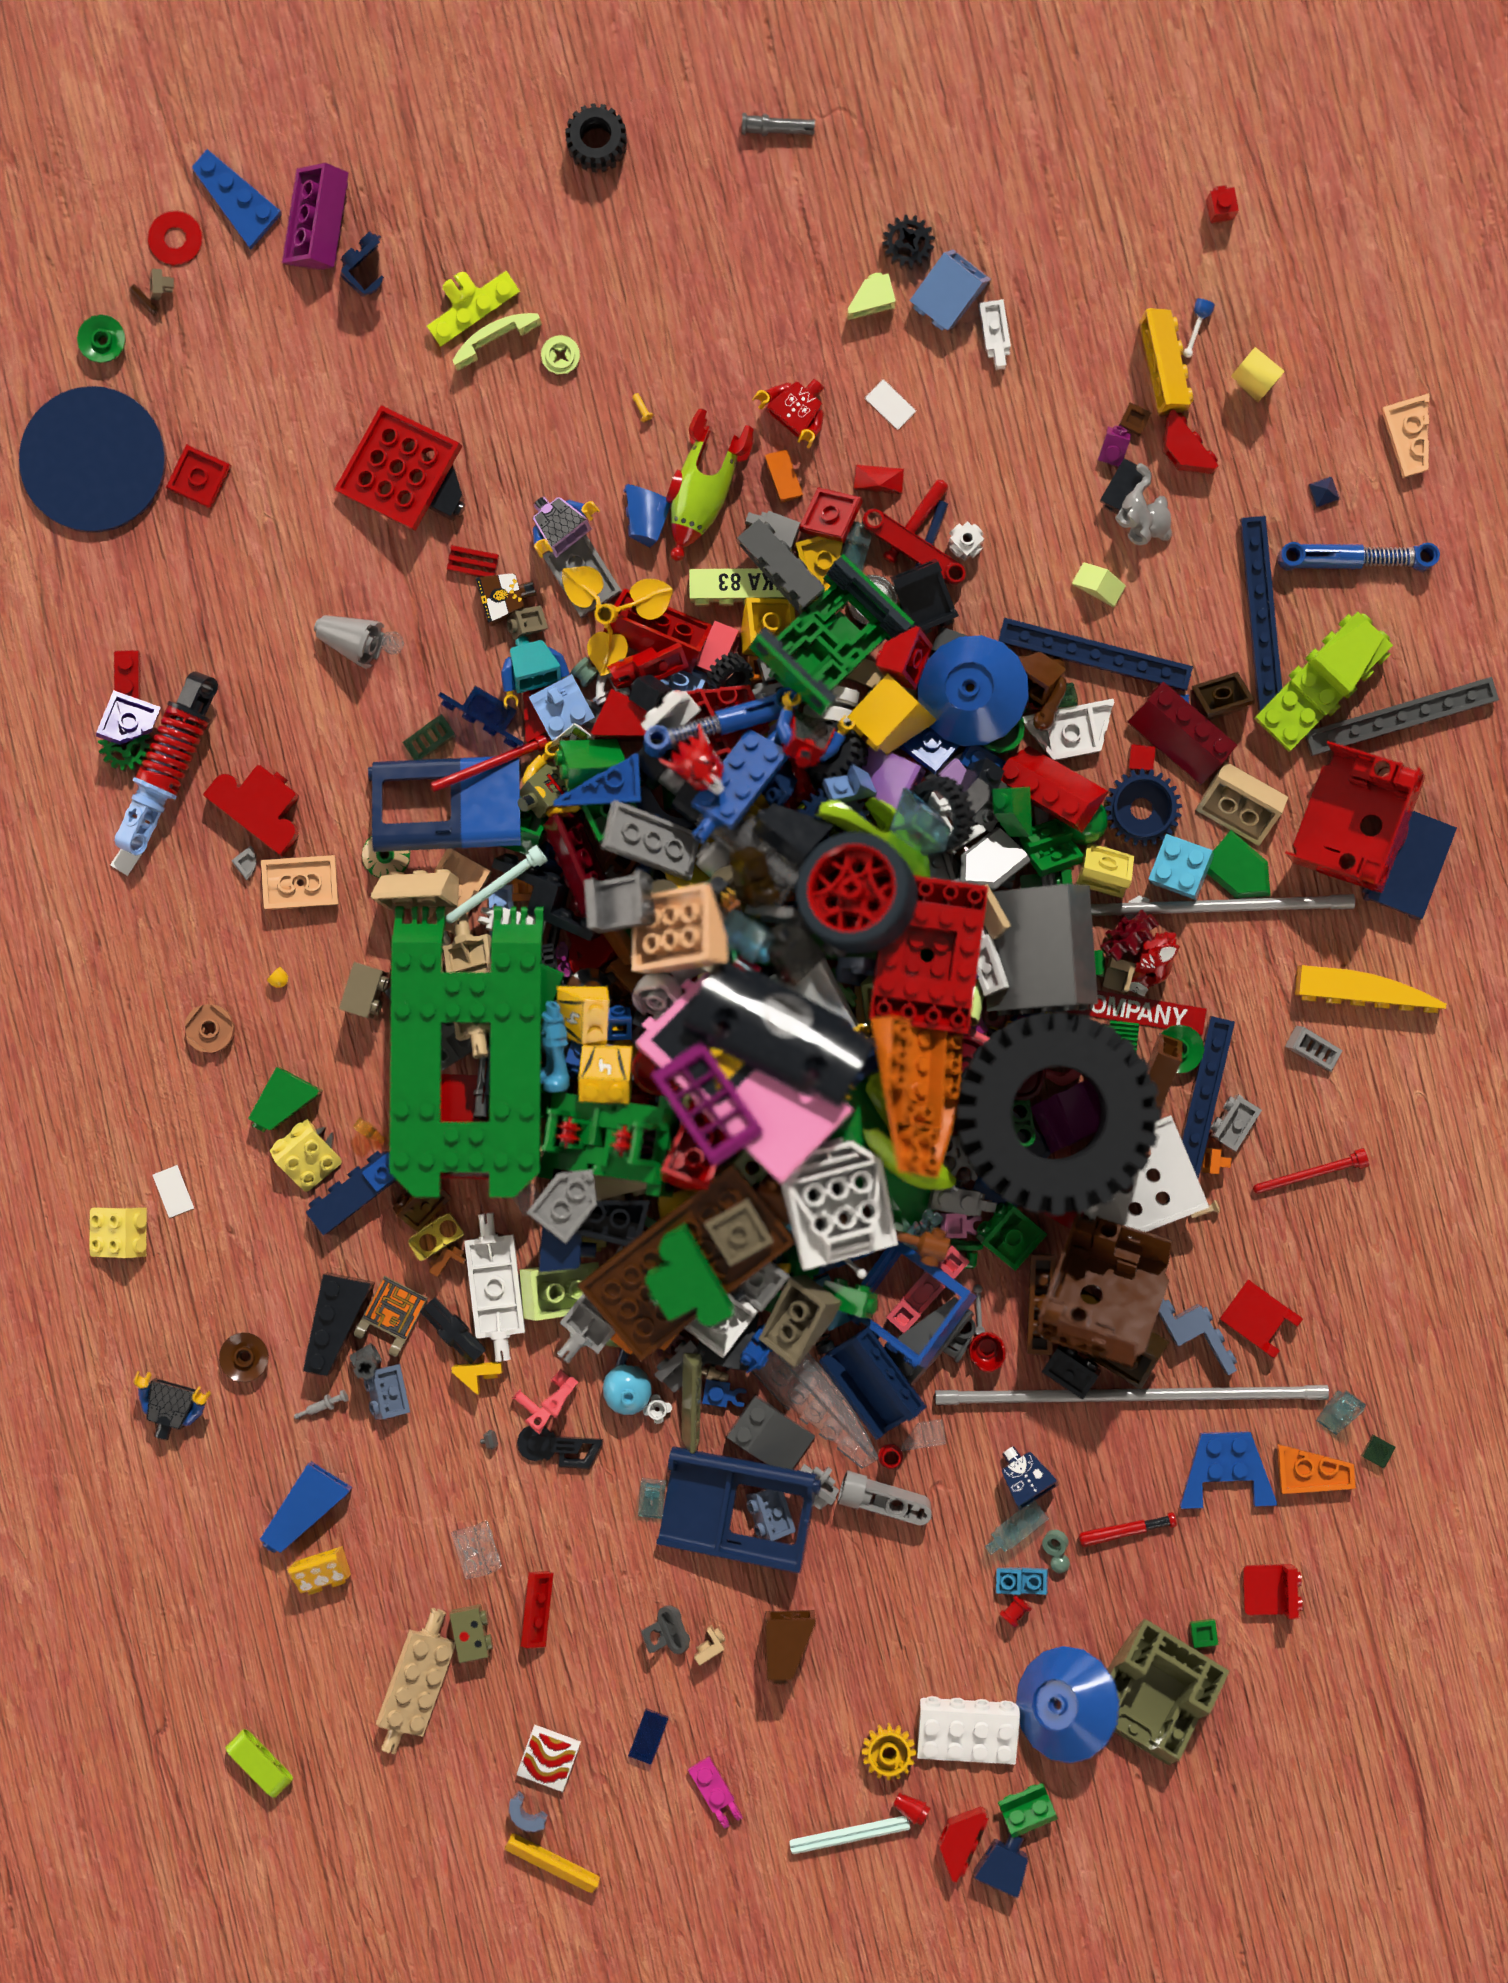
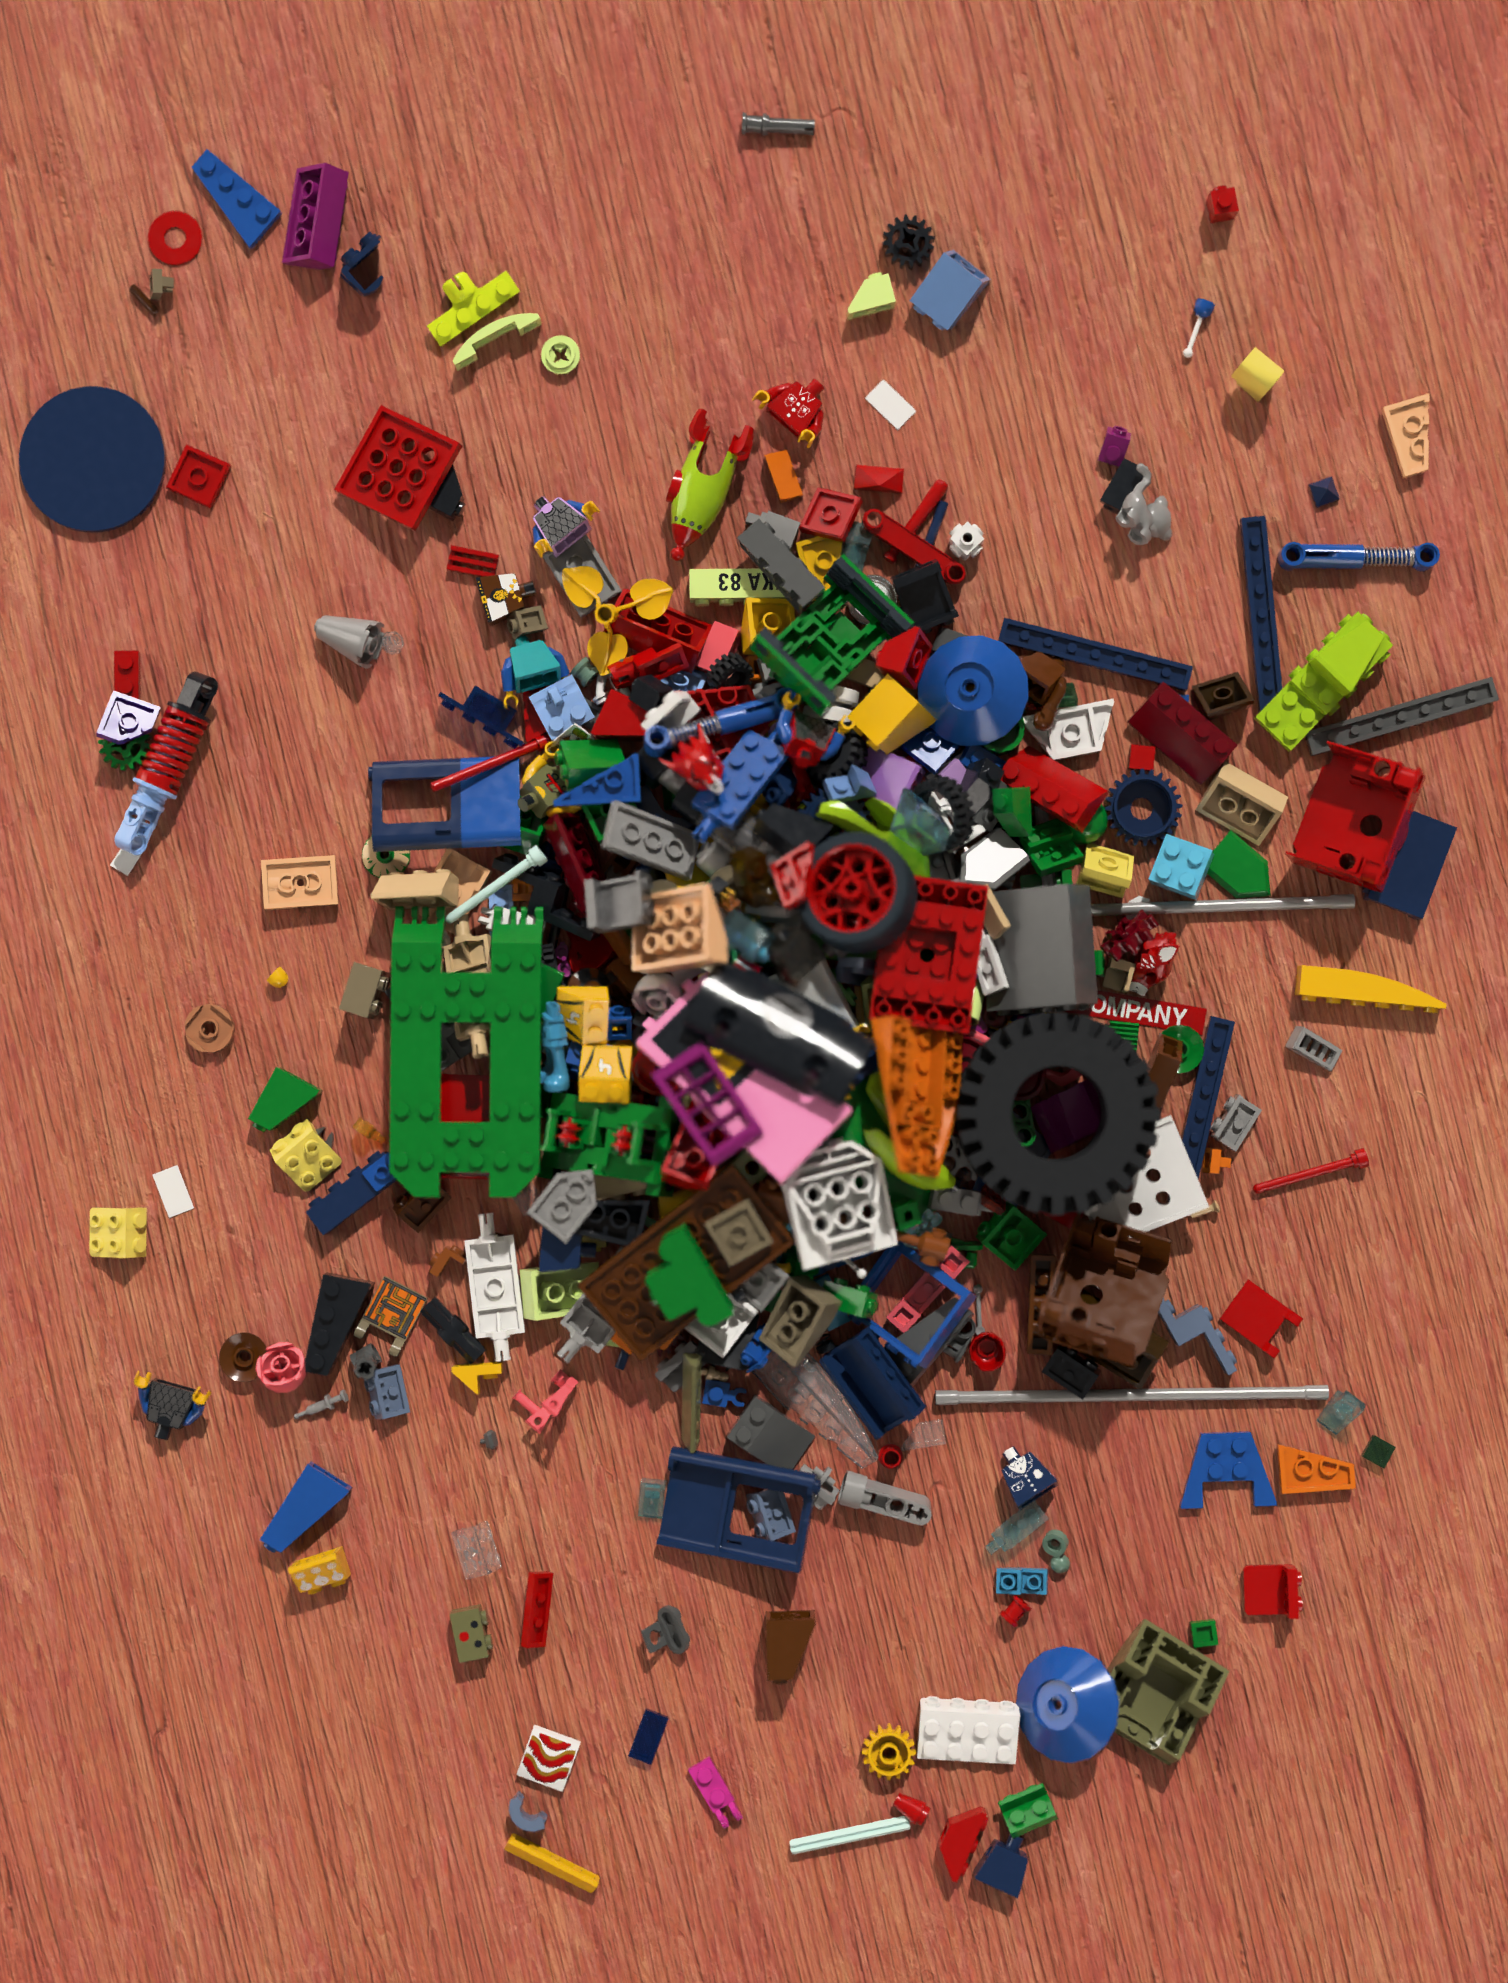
(96, 328): green dish -> none
(246, 862): light grey tile -> none
(258, 805): red brick -> none
(259, 1763): lime beam -> none
(282, 1367): none -> coral cylinder
(415, 1682): tan plate -> none
(435, 1231): light yellow piece -> none
(440, 720): clear green slope -> none
(482, 1109): dark grey pin -> none
(544, 1445): black piece -> none
(591, 119): black tyre -> none
(627, 1389): medium azure cylinder -> none
(645, 414): yellow piece -> none
(645, 514): blue slope -> none
(657, 1415): white plate -> none
(706, 1649): tan bracket -> none
(793, 875): none -> red wing
(905, 1213): none -> green piece
(958, 1225): bright pink plate -> none
(992, 1200): none -> clear red tile
(995, 331): white hinge -> none
(1099, 583): yellowish green slope -> none
(1119, 1531): red piece -> none
(1135, 419): reddish brown tile -> none
(1165, 361): yellow slope -> none
(1185, 447): red slope -> none

